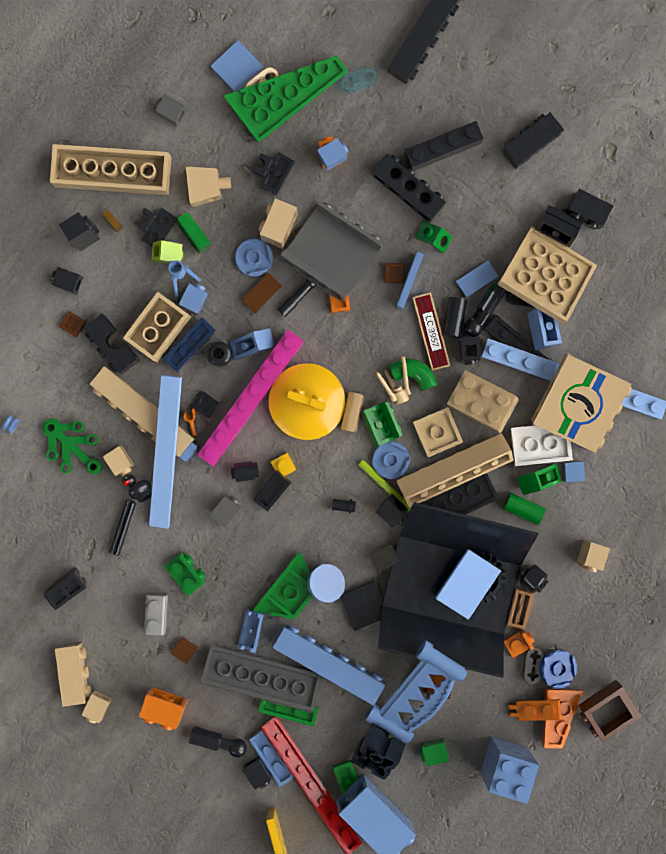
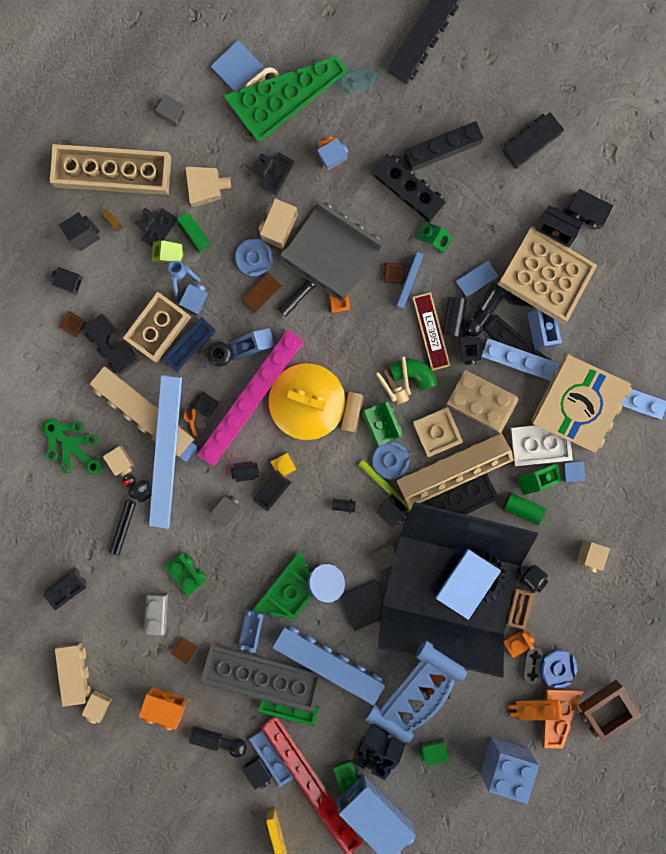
(11, 424): medium blue bush -> none

